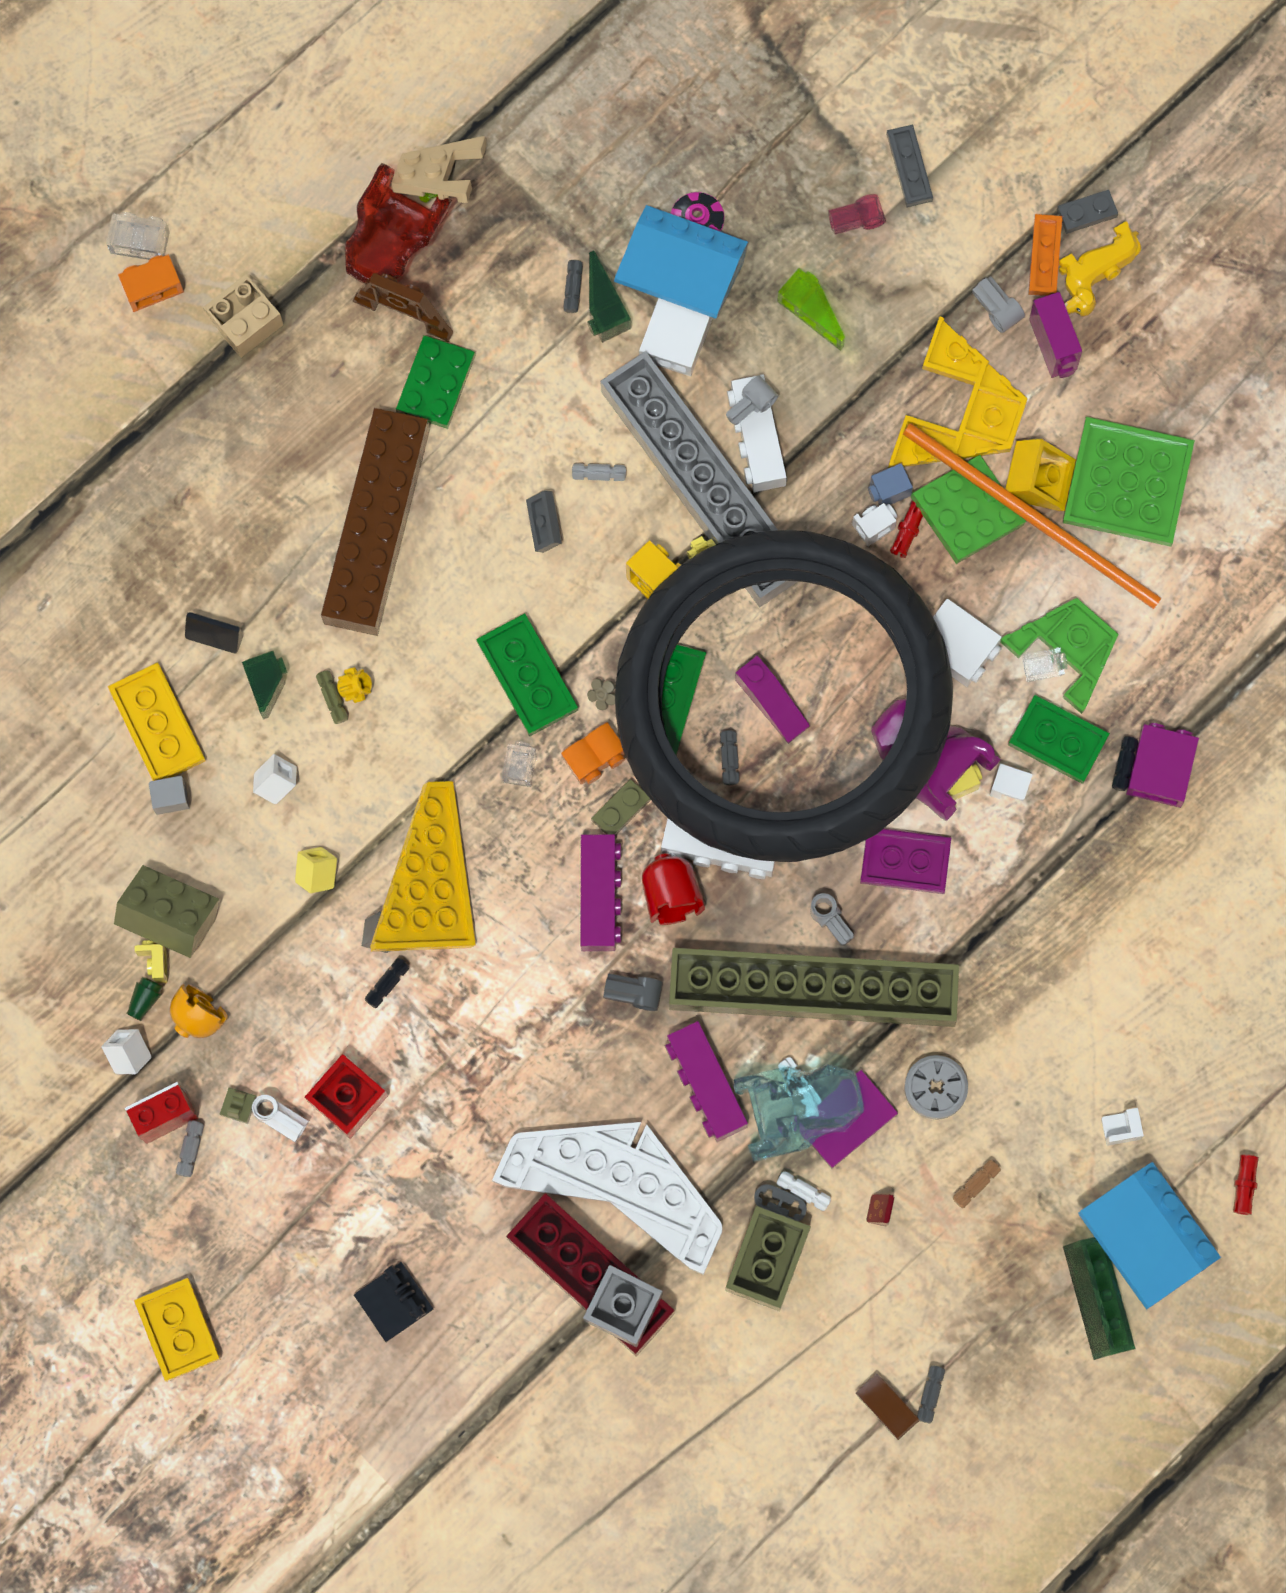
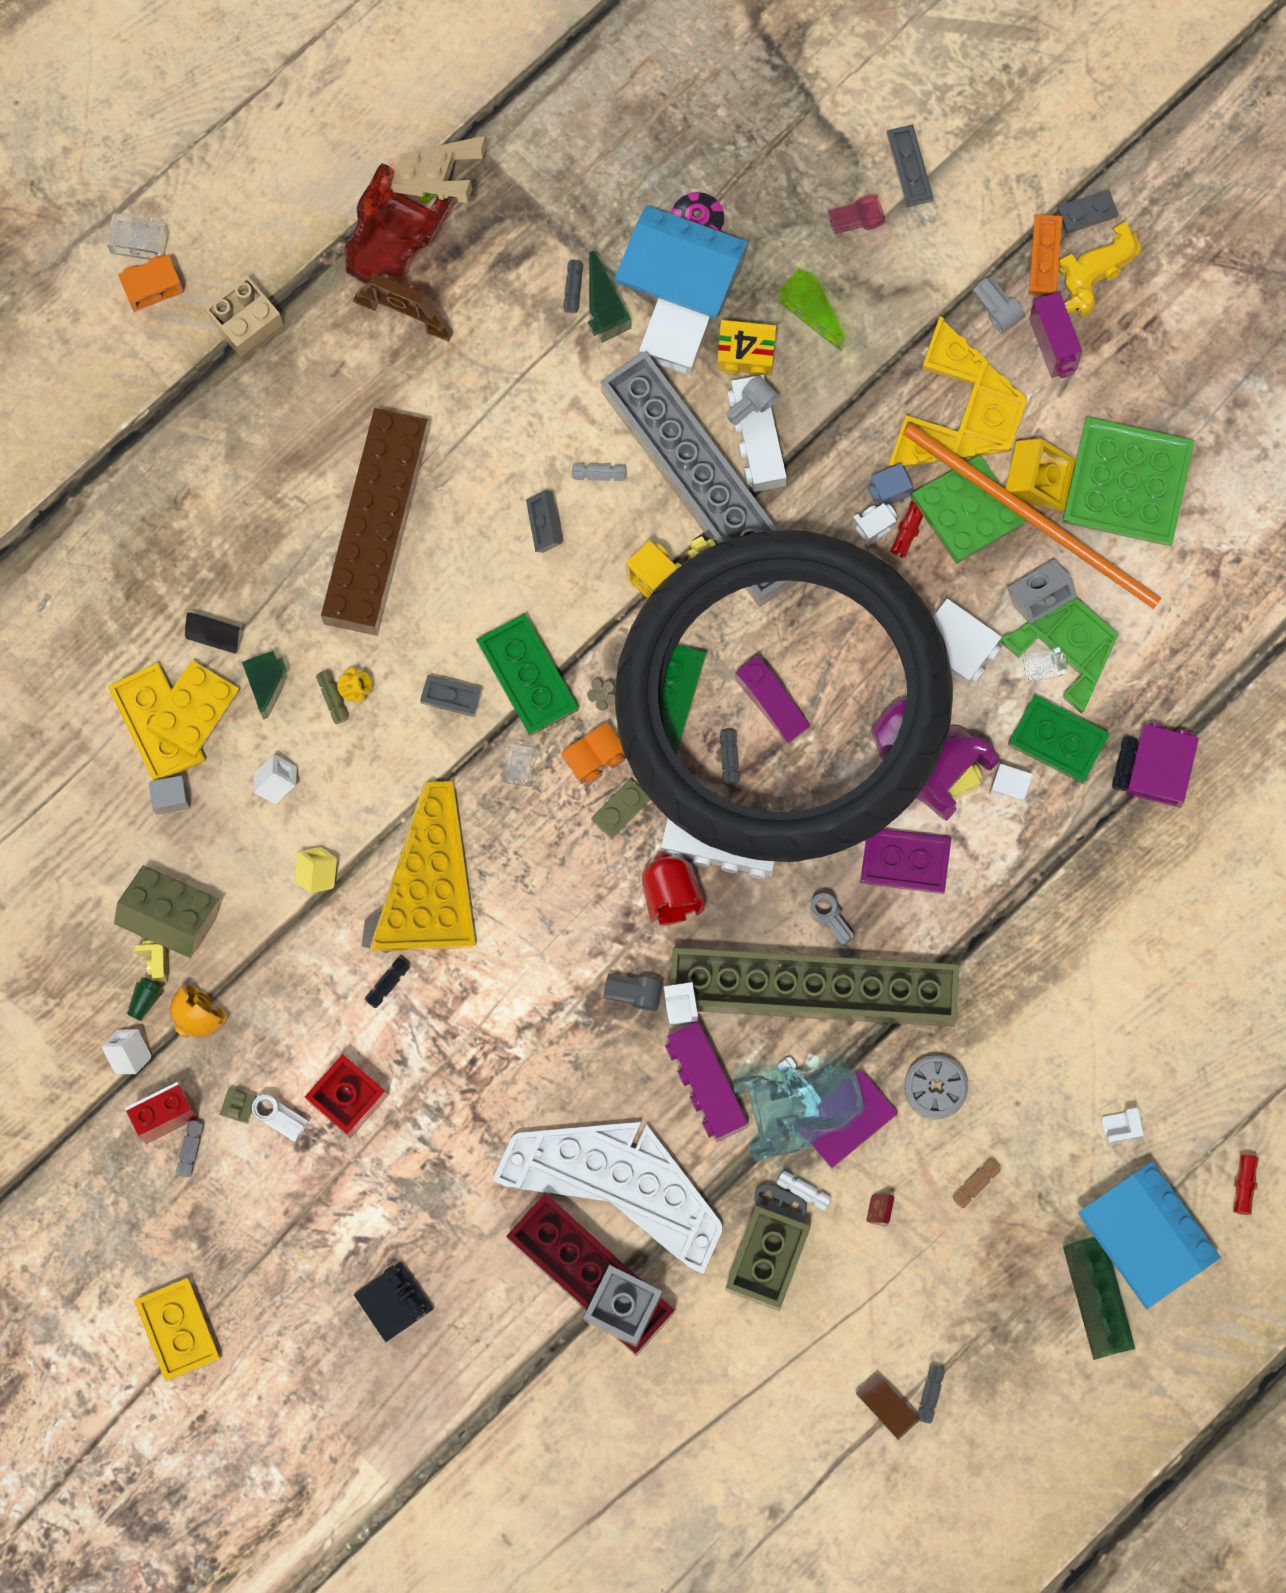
(192, 709): none -> yellow plate
(435, 381): green plate -> none
(450, 696): none -> dark grey plate
(598, 893): magenta brick -> none
(680, 1003): none -> white panel
(746, 348): none -> yellow slope
(1042, 592): none -> light grey brick

